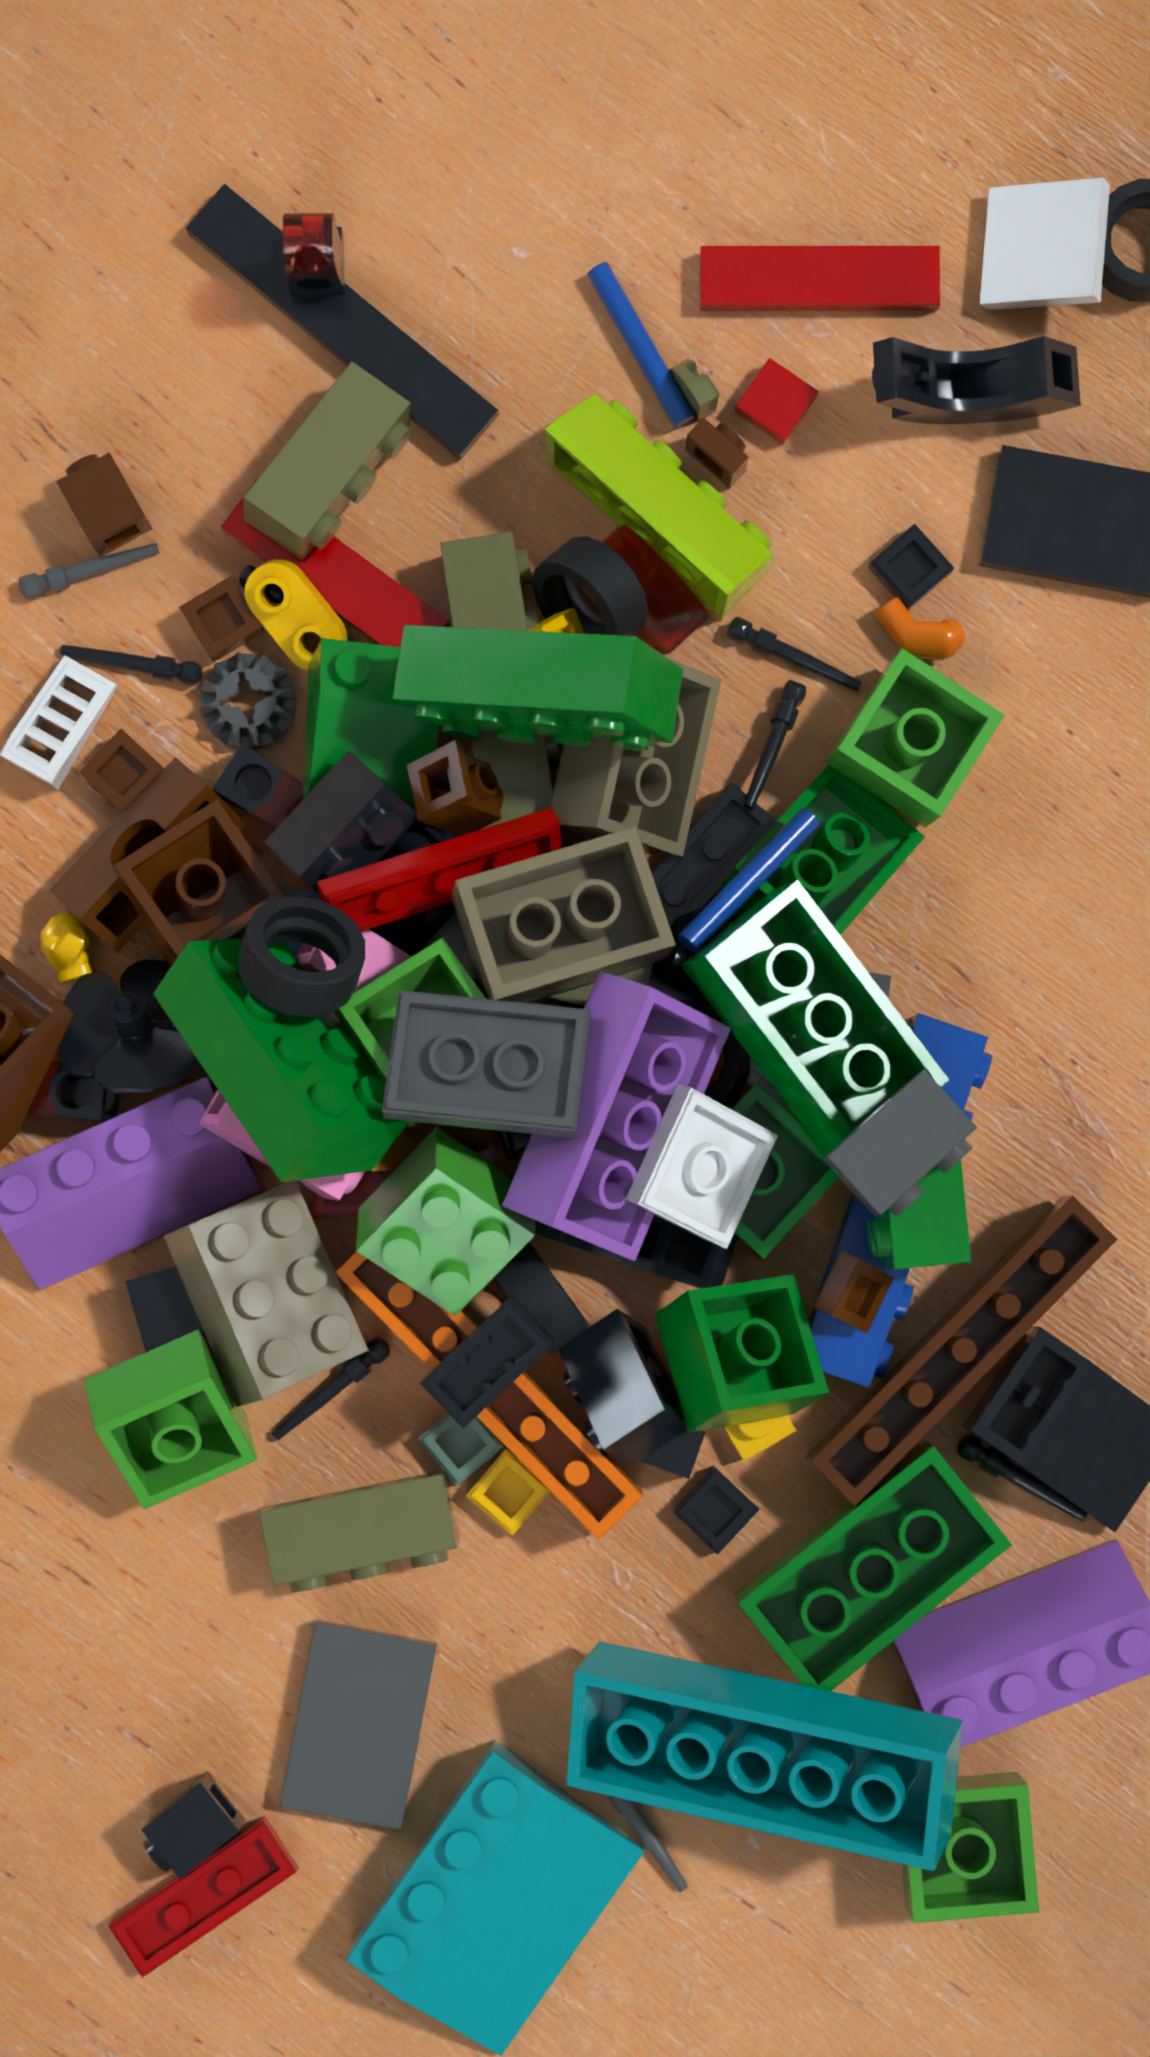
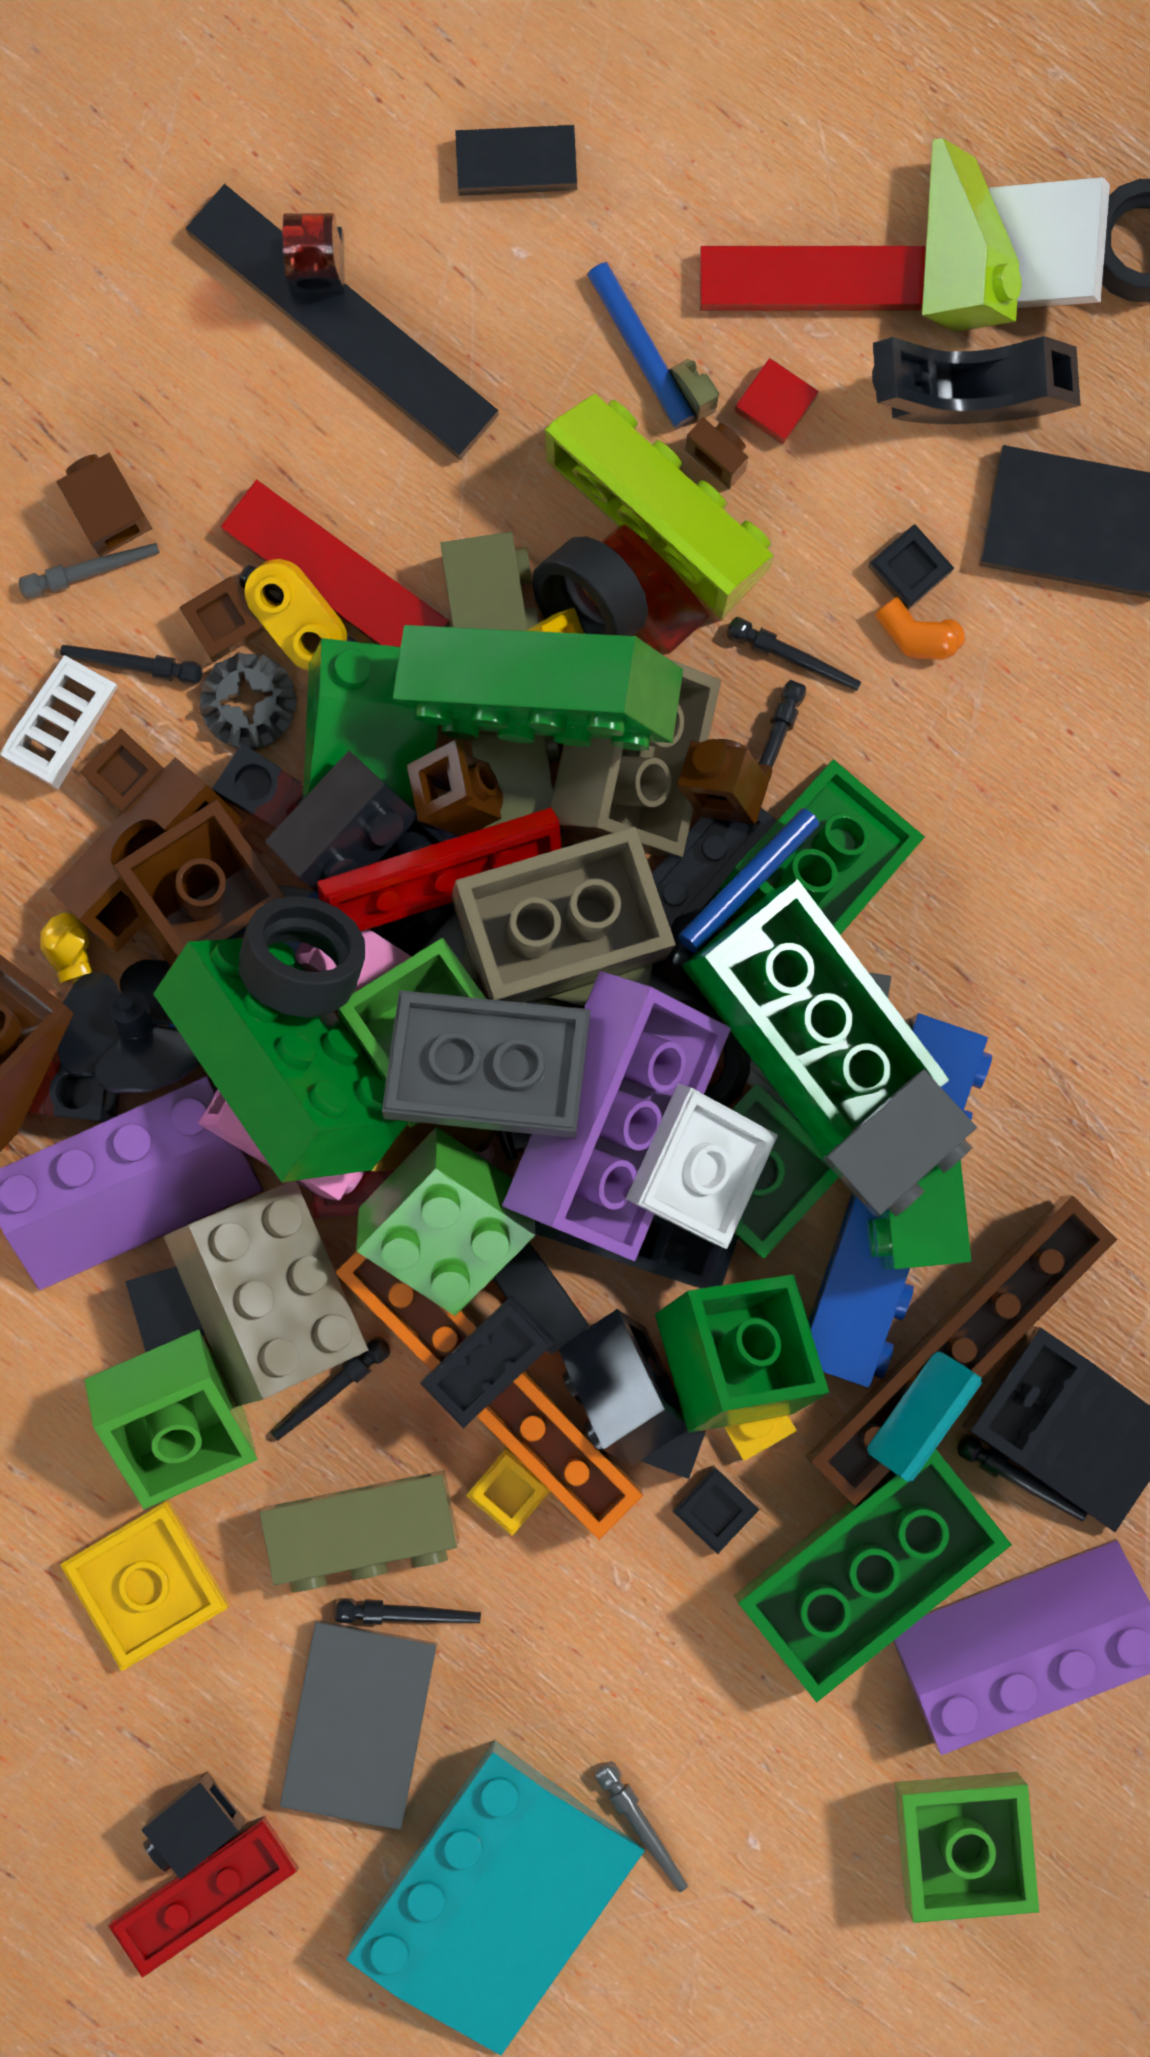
(145, 1585): none -> yellow tile
(328, 462): olive brick -> none
(375, 1612): none -> black piece
(460, 1449): sand green tile -> none
(516, 160): none -> black tile
(724, 770): none -> reddish brown brick
(765, 1754): teal brick -> none
(853, 1292): reddish brown plate -> none
(914, 738): bright green brick -> none
(924, 1415): none -> teal slope
(969, 257): none -> lime slope

